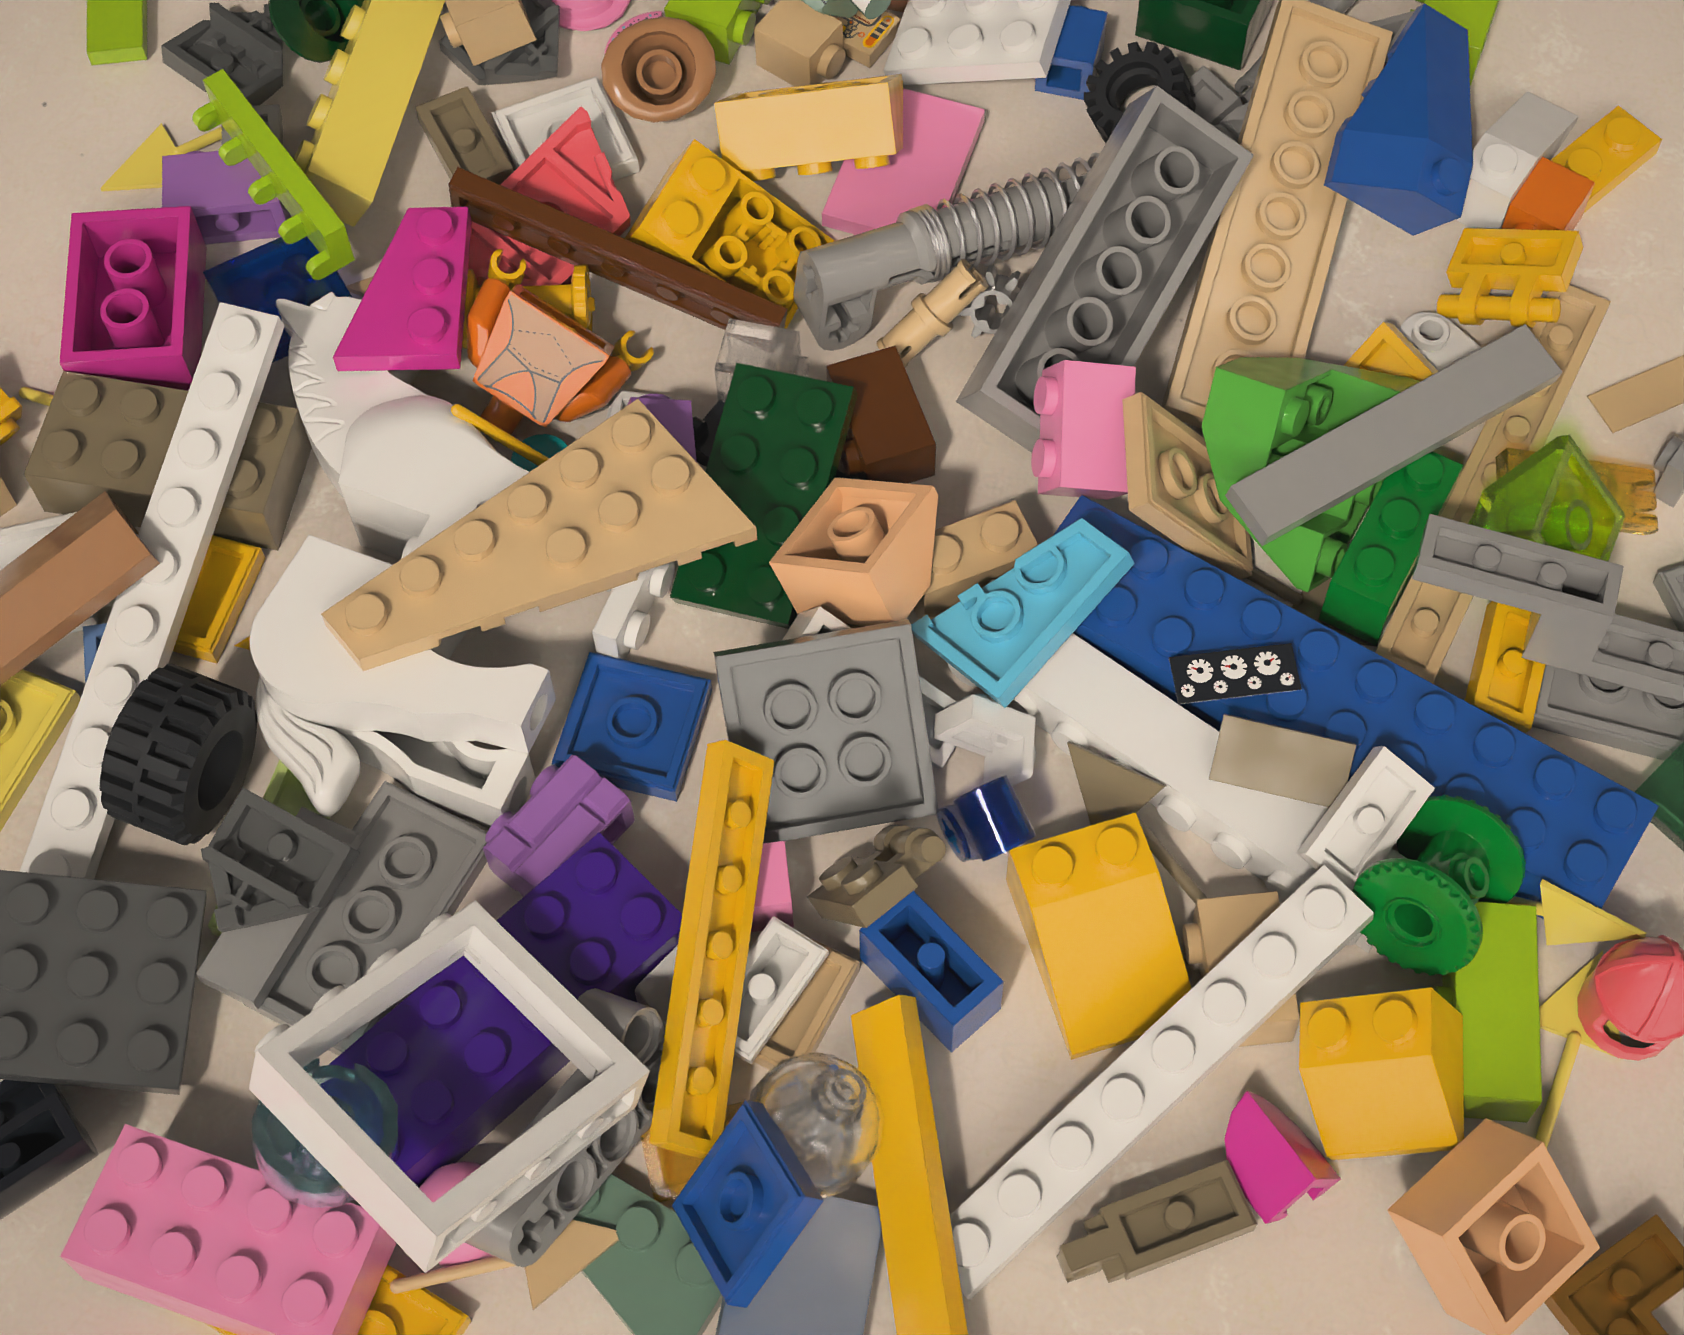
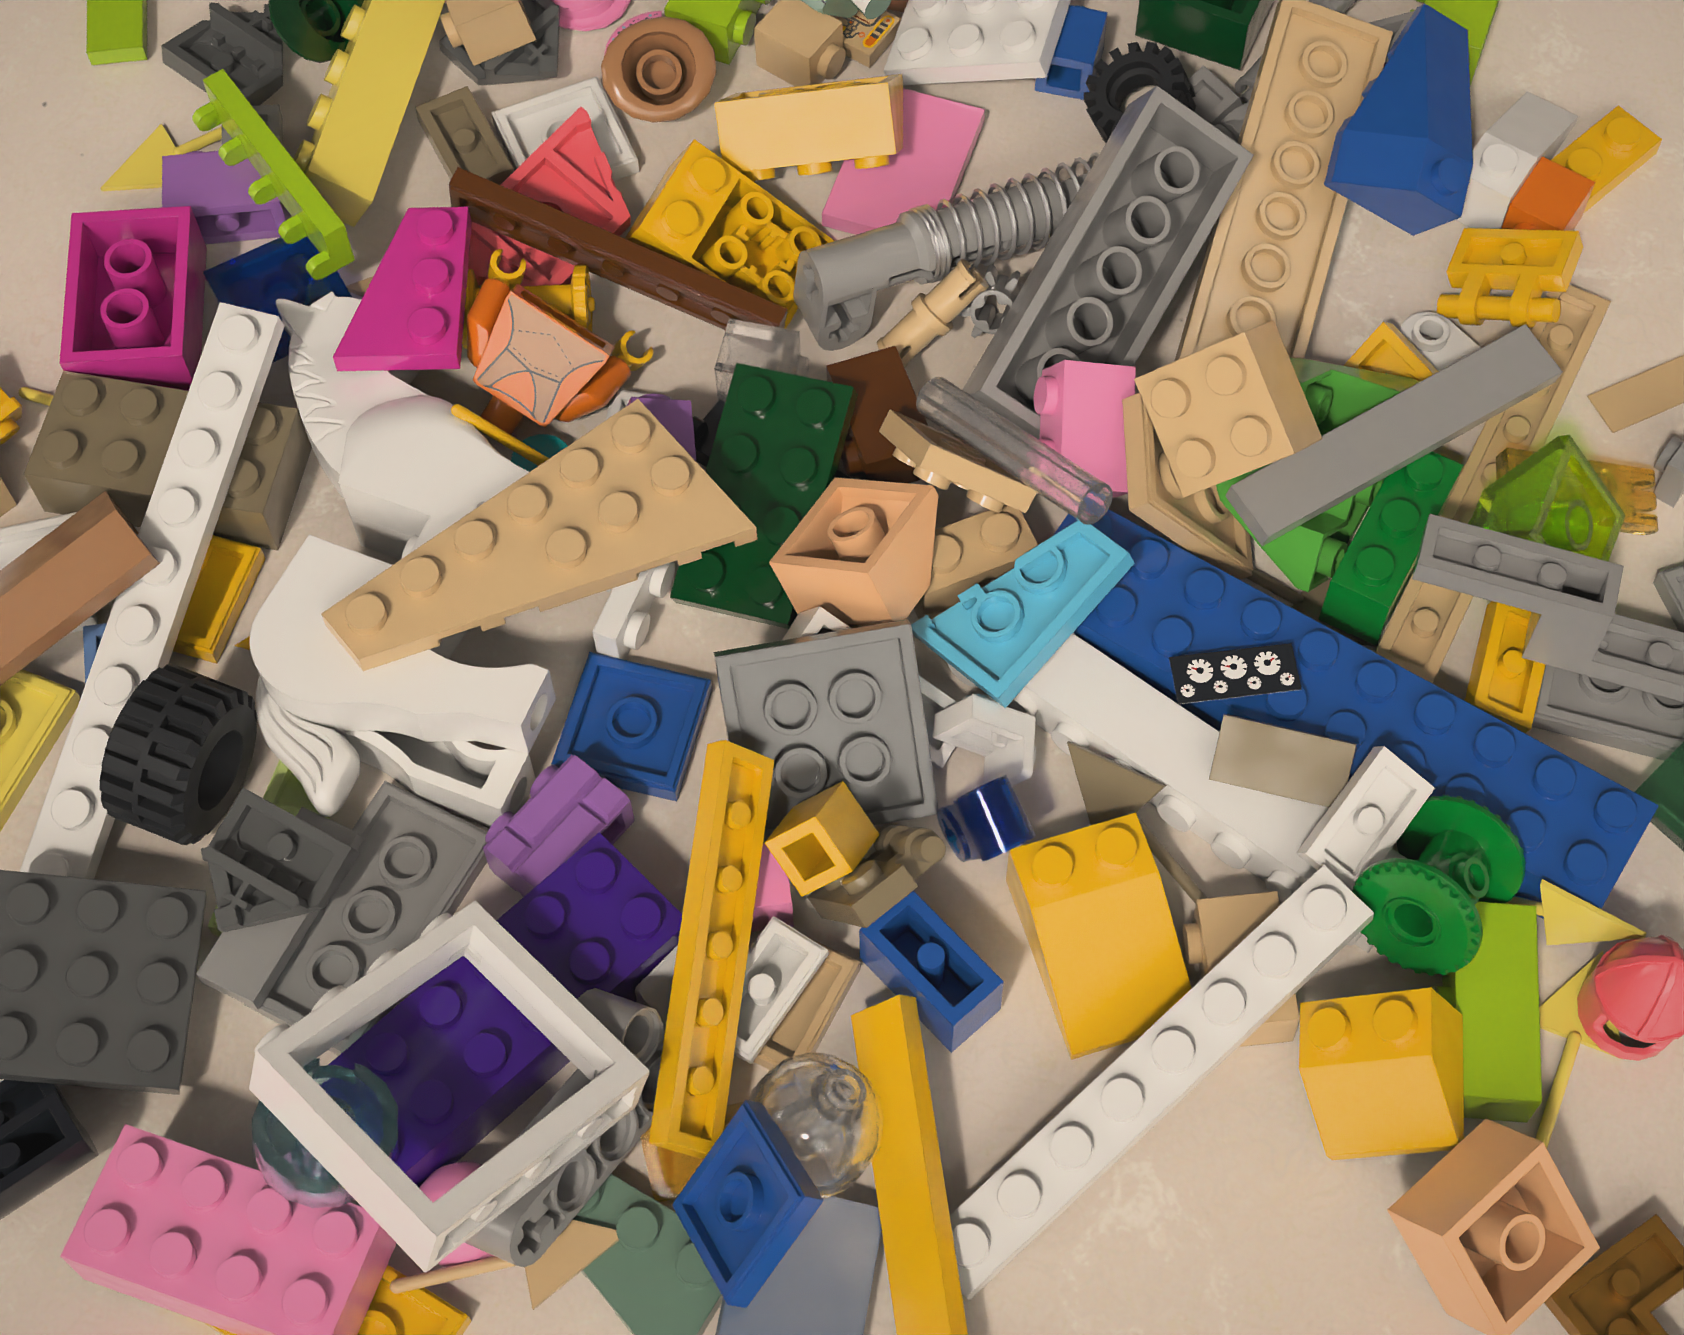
(822, 839): none -> yellow brick
(946, 459): none -> tan plate
(1015, 450): none -> clear piece
(1160, 1226): dark tan hinge -> none
(1228, 409): none -> tan brick
(1273, 1158): dark pink brick -> none

